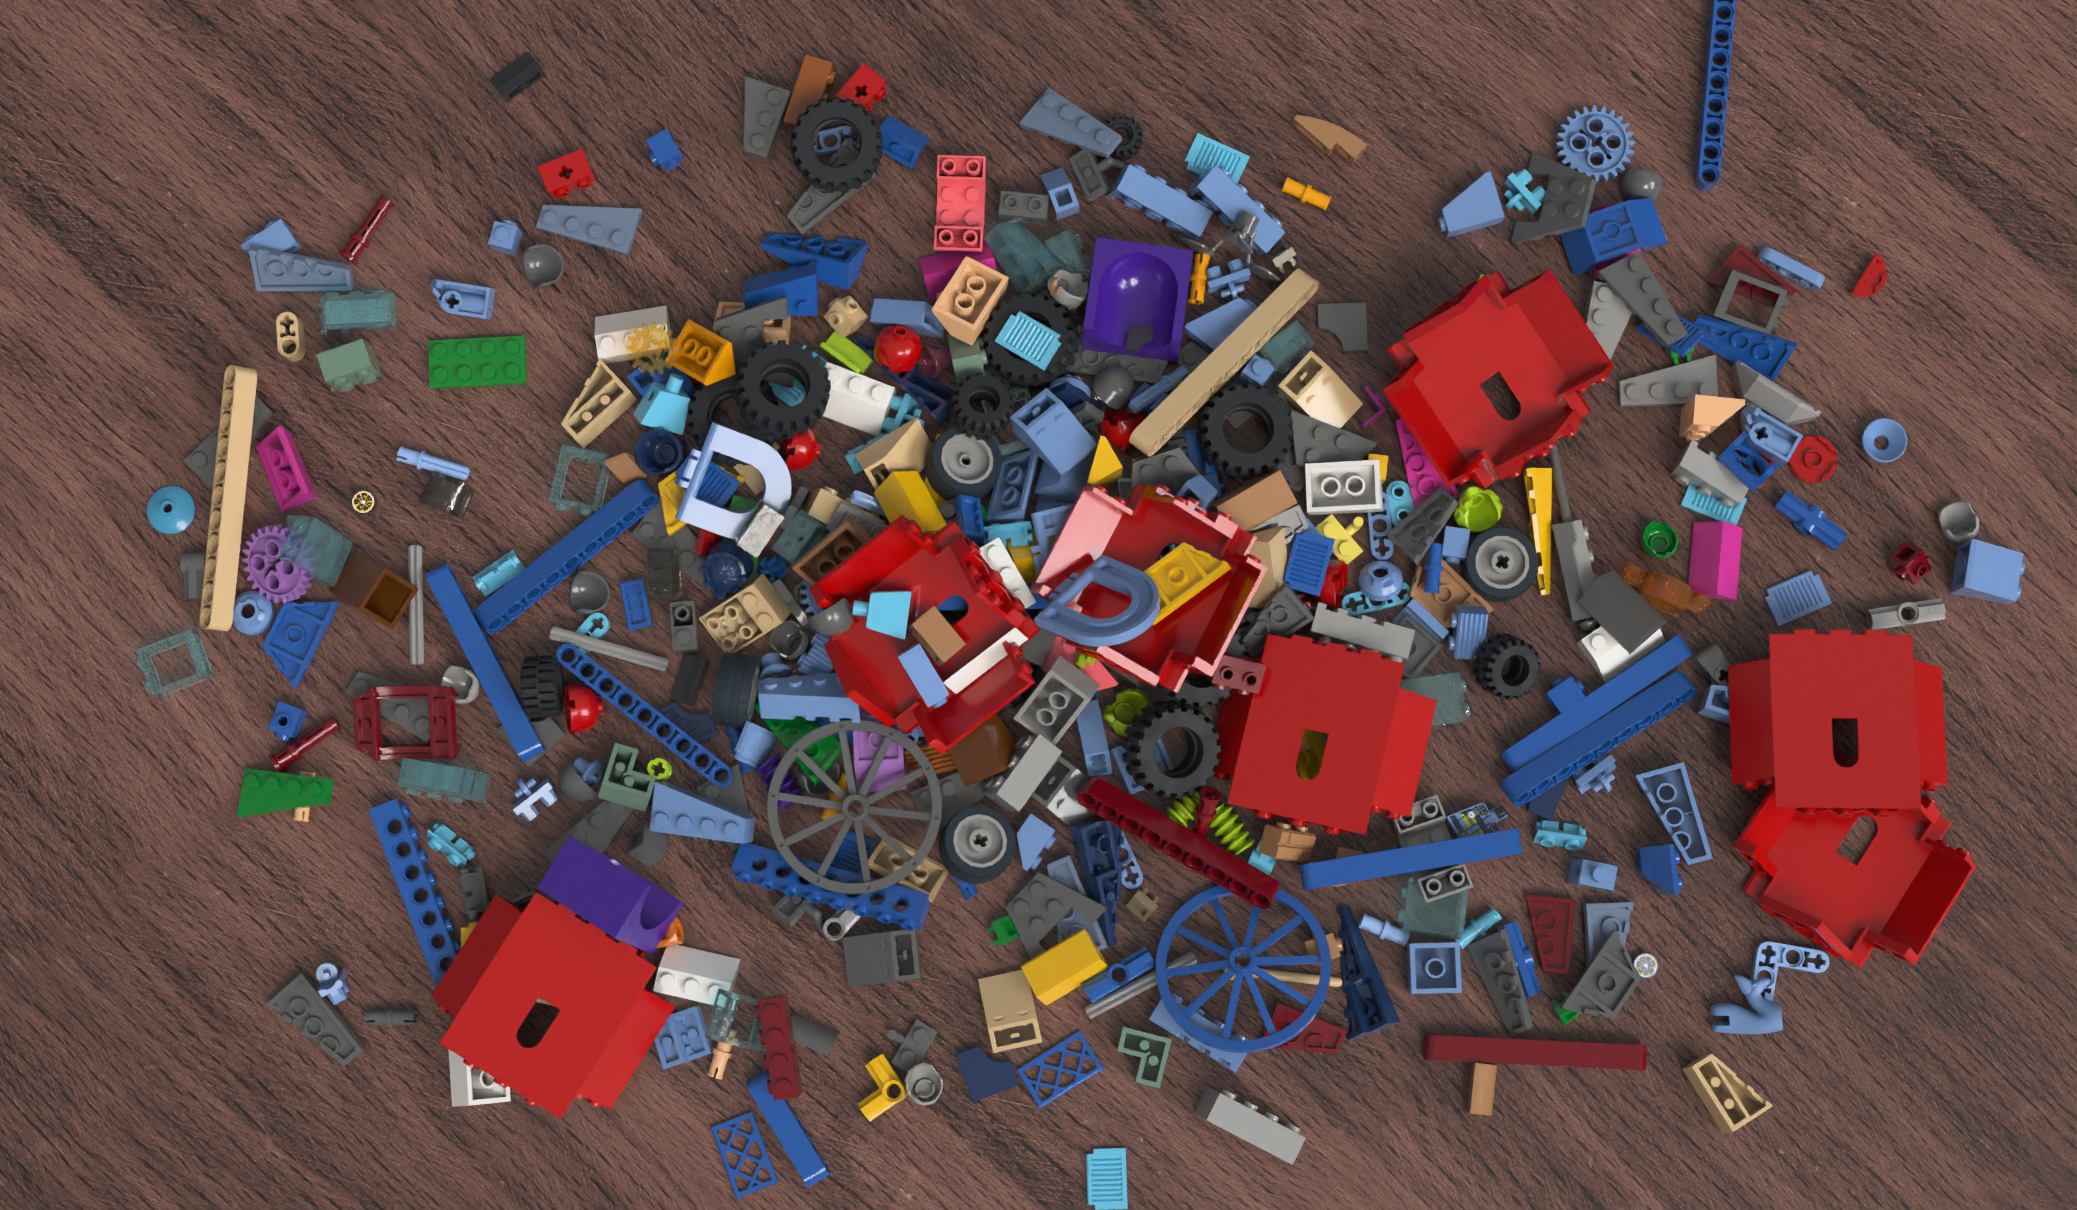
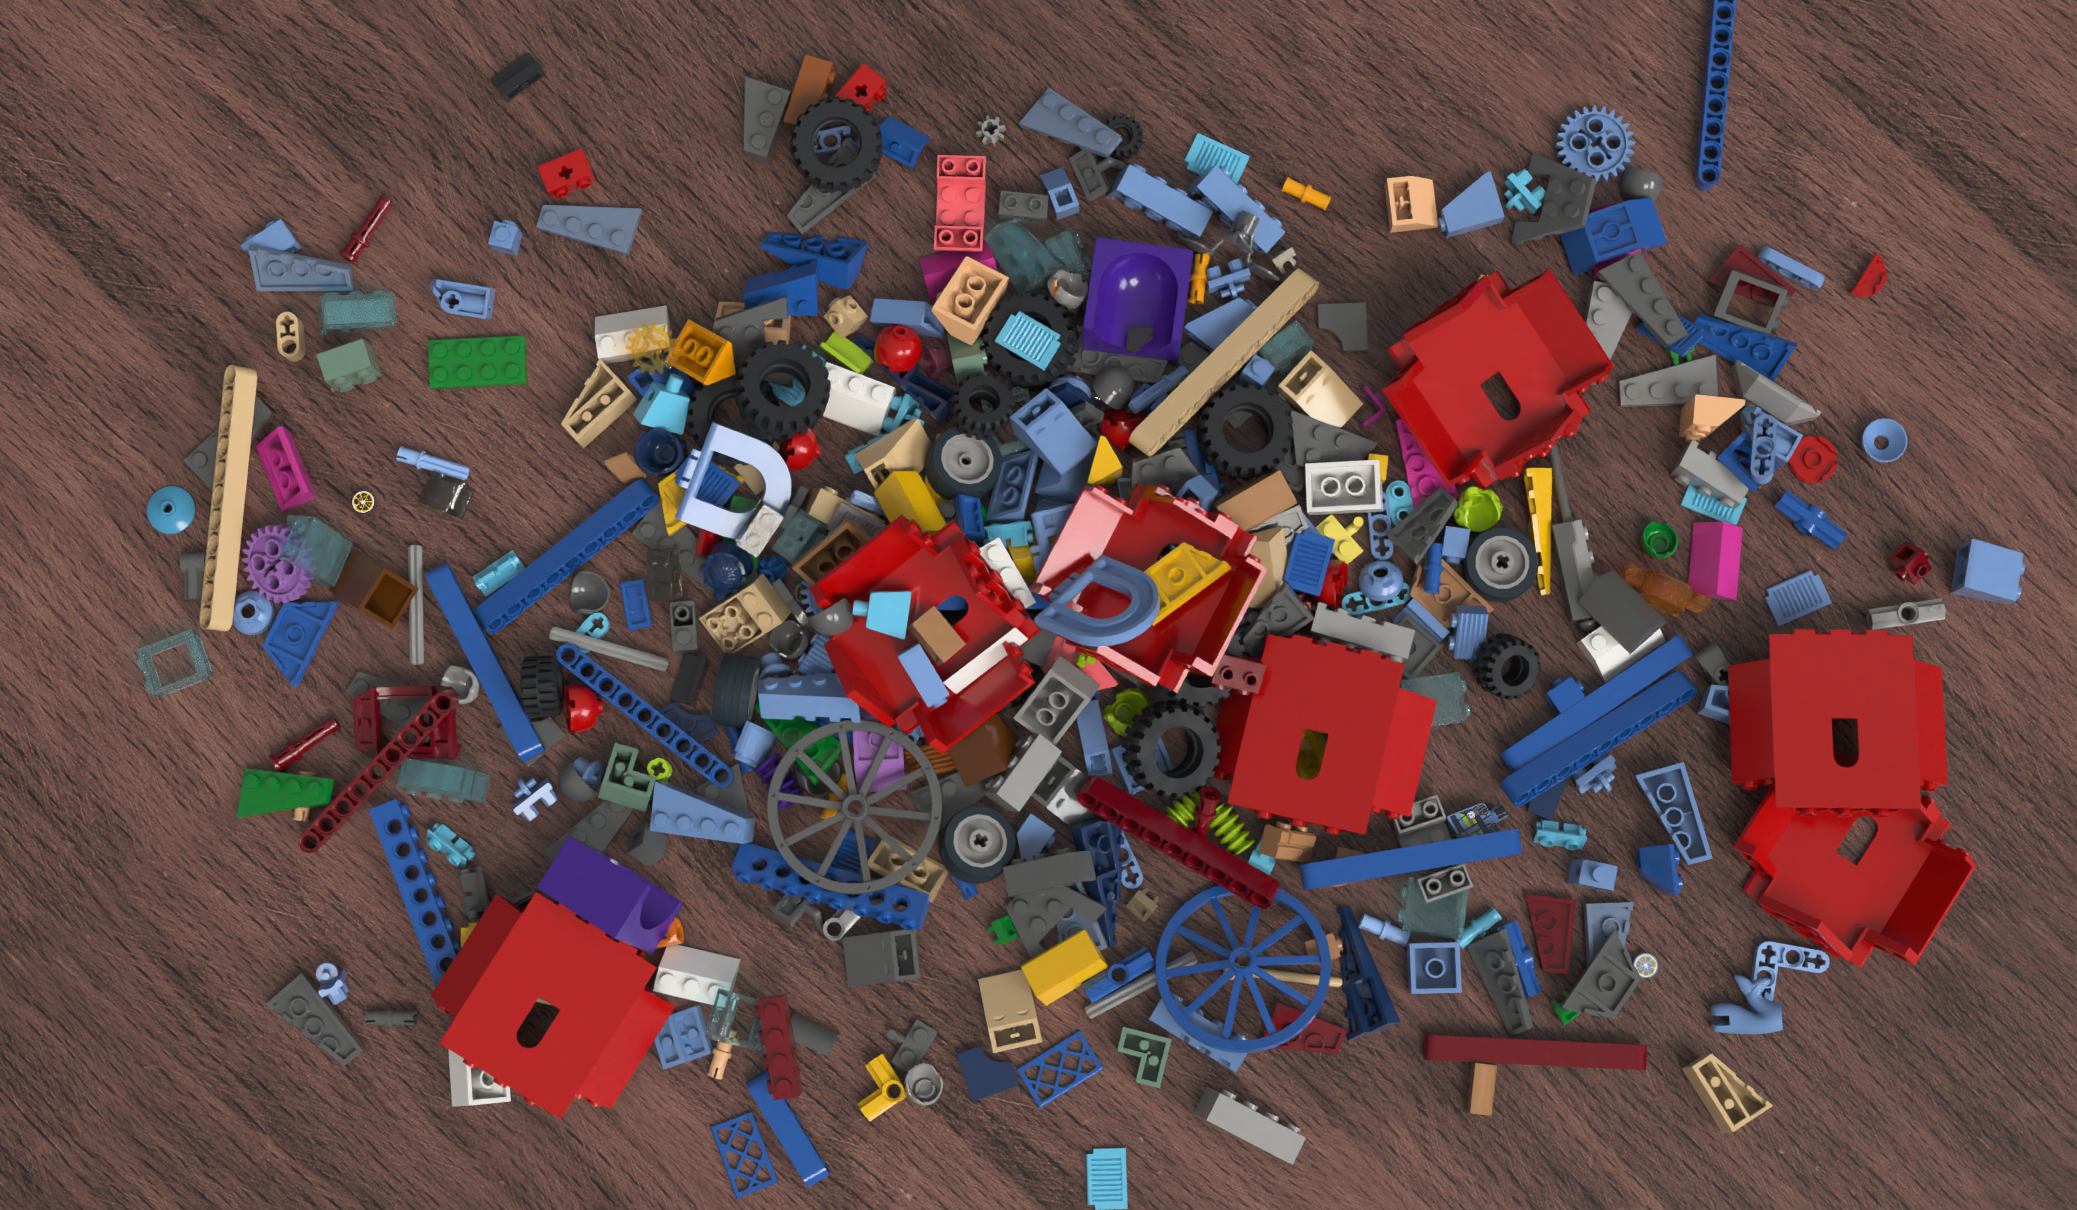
(287, 721): blue brick -> none
(368, 776): none -> dark red beam
(542, 265): dark grey helmet -> none
(586, 456): clear light blue window -> none
(664, 151): blue brick -> none
(994, 124): none -> light grey gear
(1048, 872): none -> dark grey wedge
(1330, 137): medium nougat slope -> none
(1410, 203): none -> light nougat slope
(1768, 458): none -> medium blue beam
(1958, 521): light grey hair -> none

